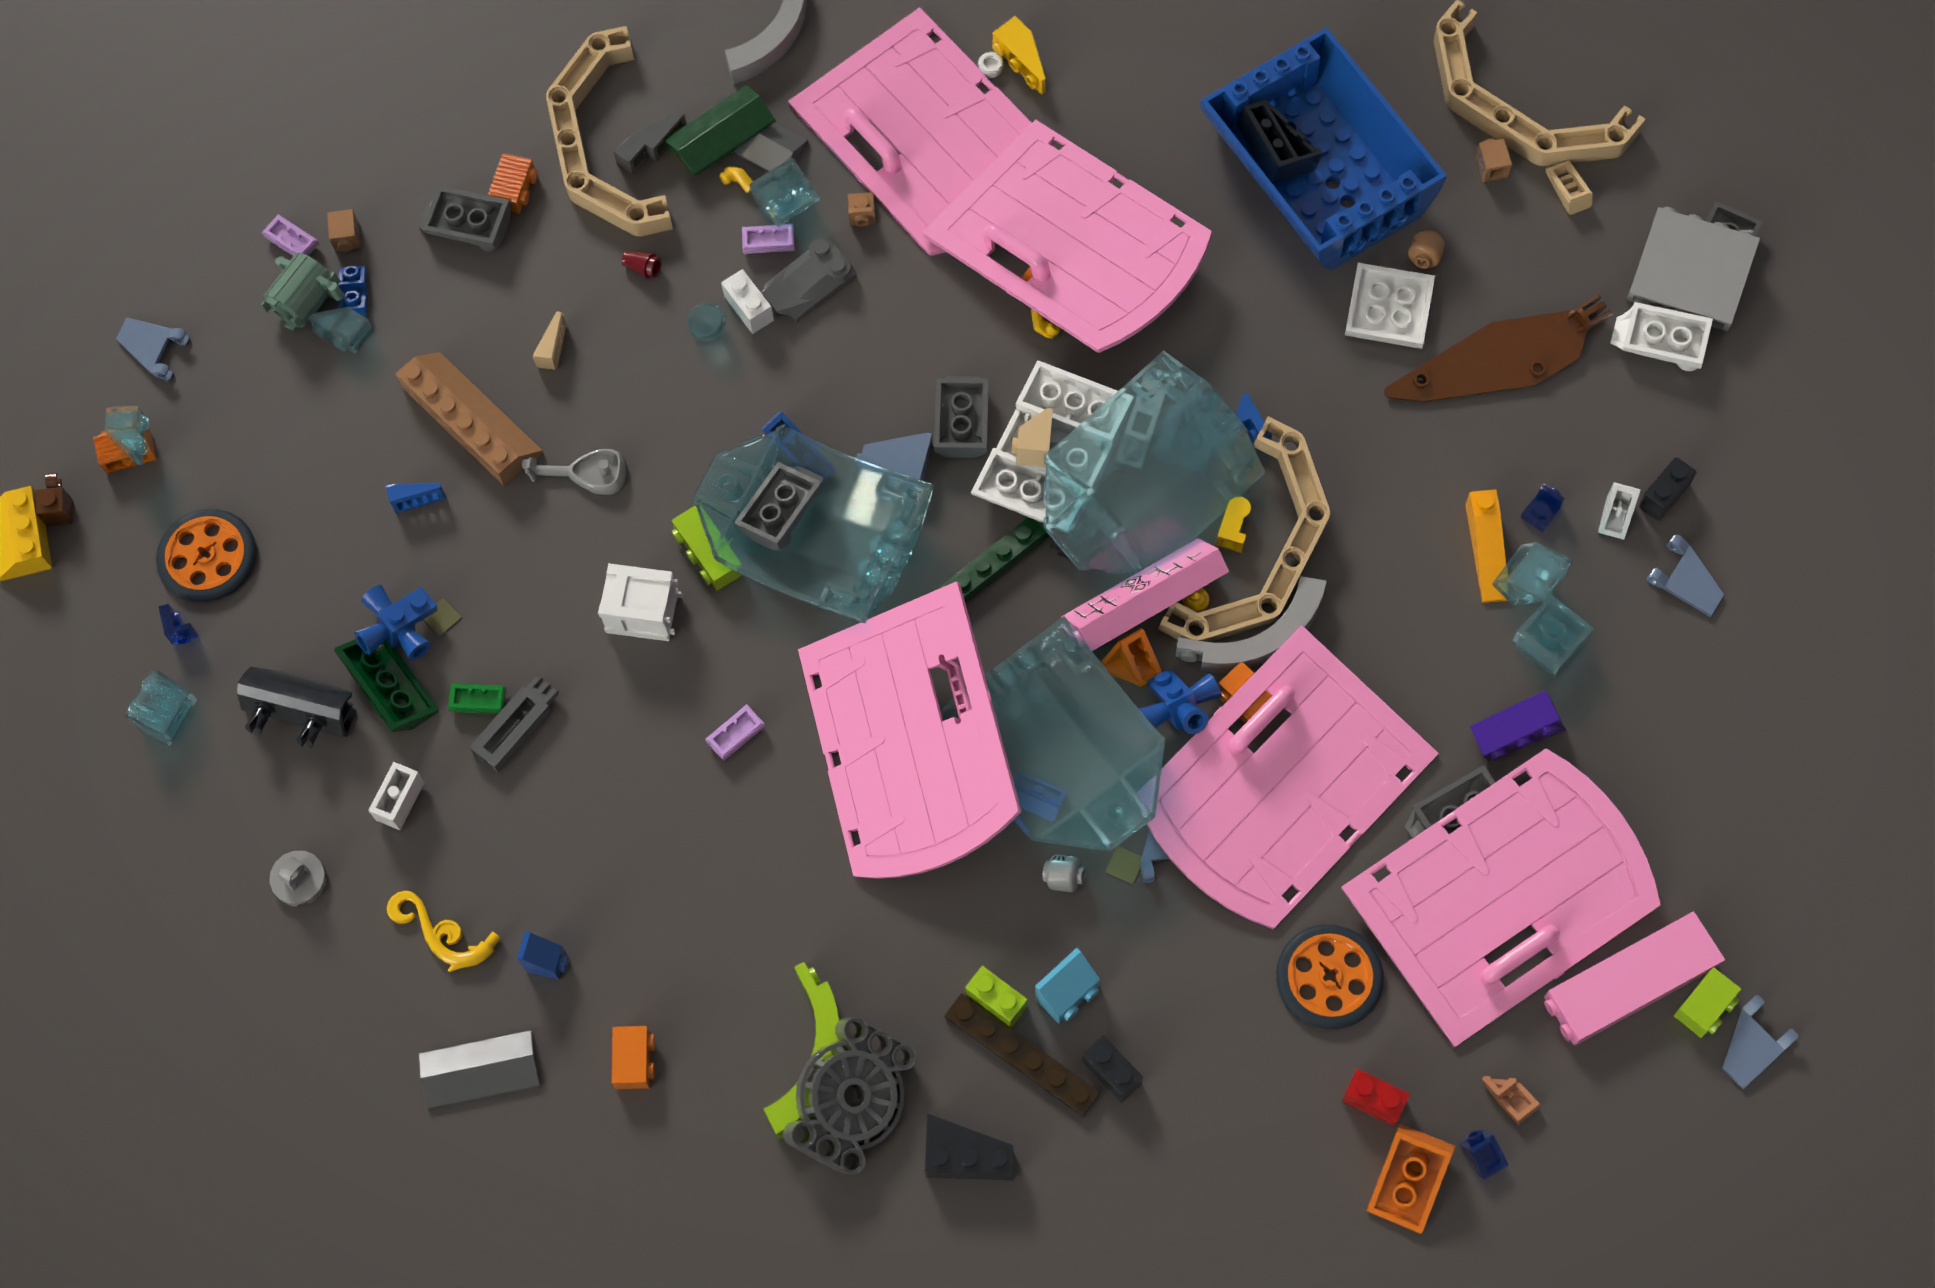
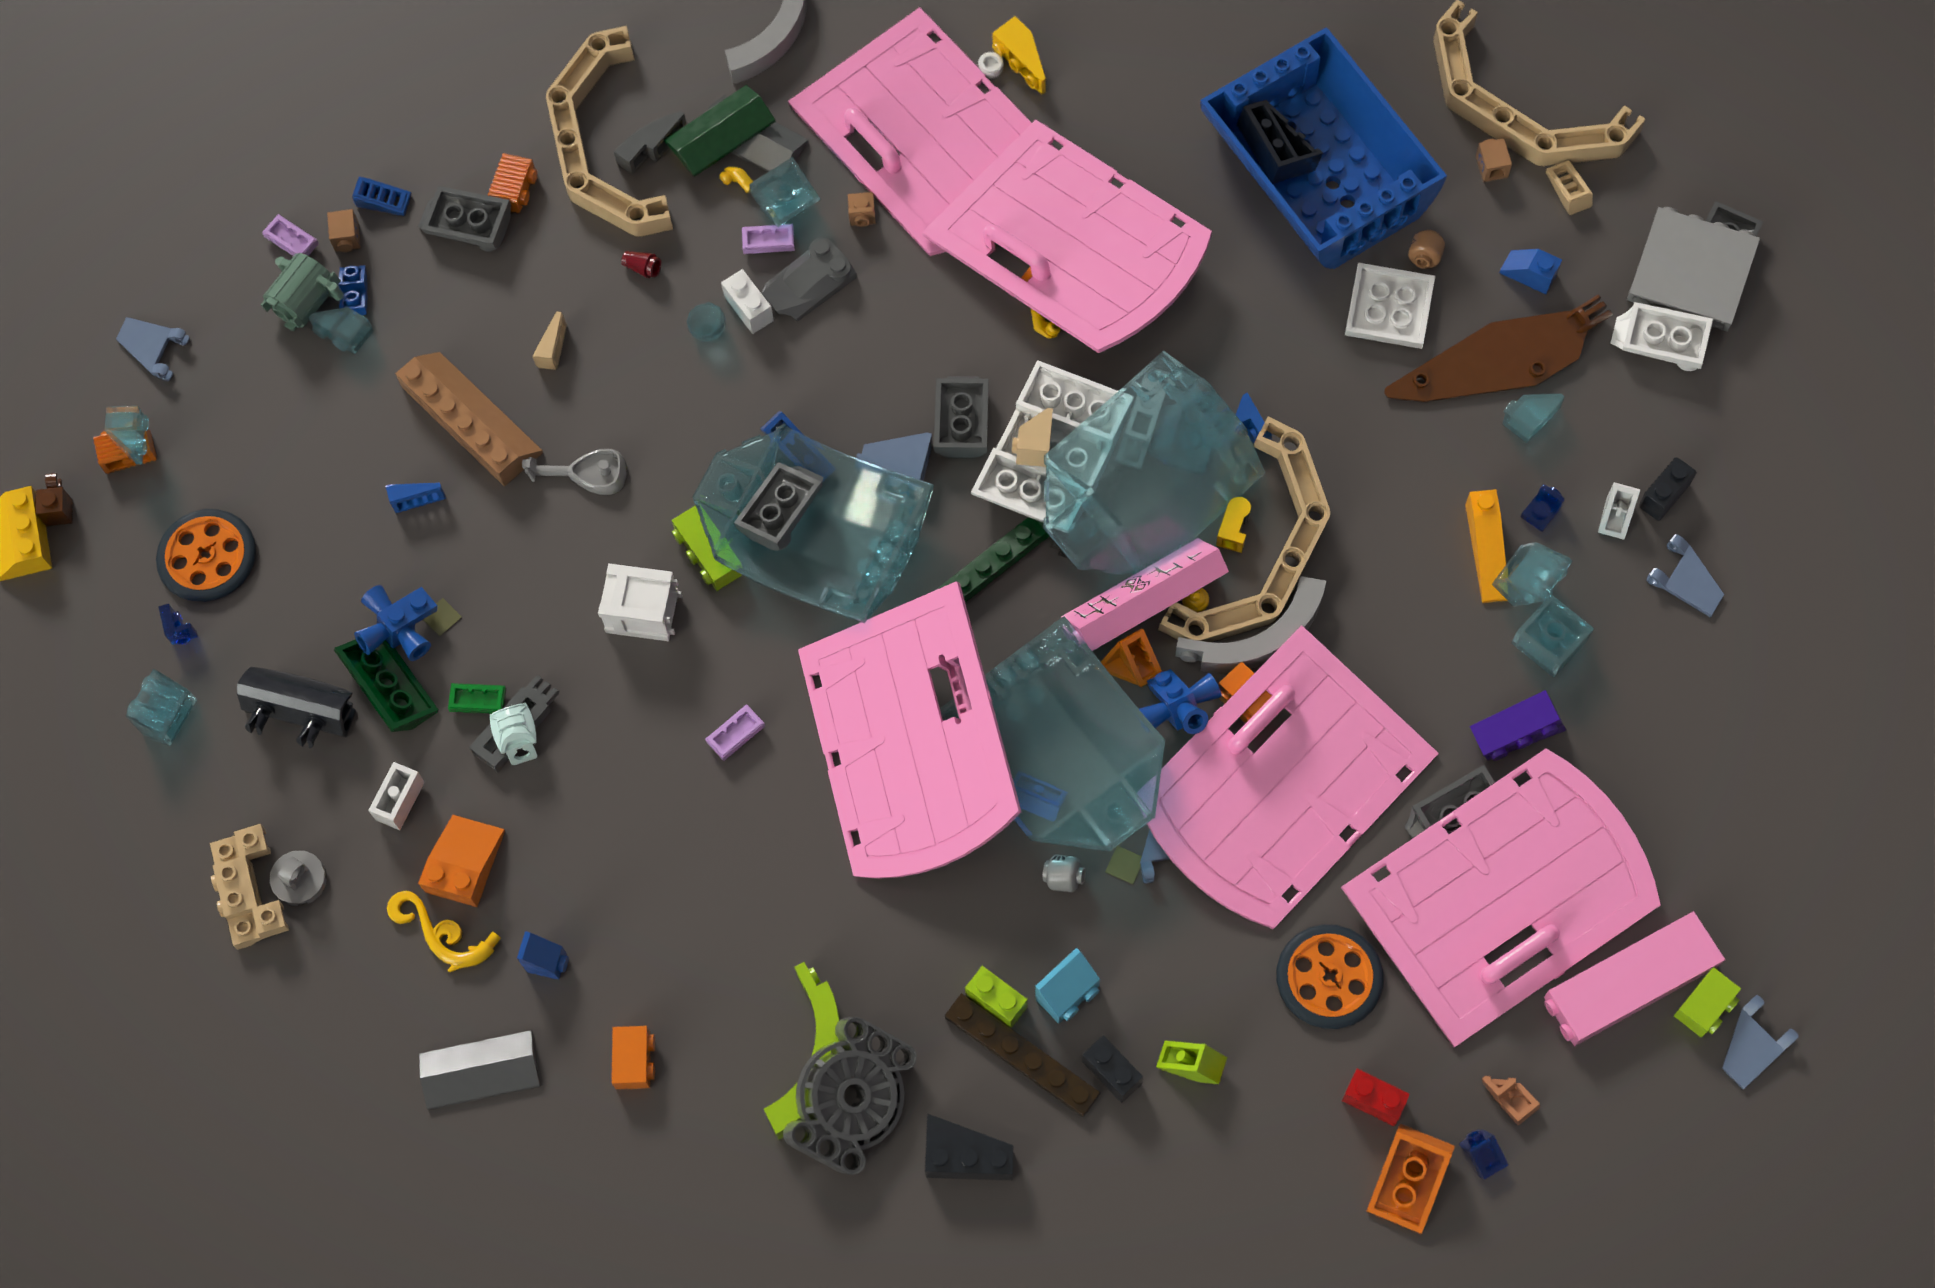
(239, 891): none -> tan bracket
(368, 202): none -> blue slope
(461, 861): none -> orange slope
(513, 730): none -> light aqua piece
(1192, 1061): none -> lime slope
(1531, 413): none -> clear light blue slope
(1532, 268): none -> blue slope

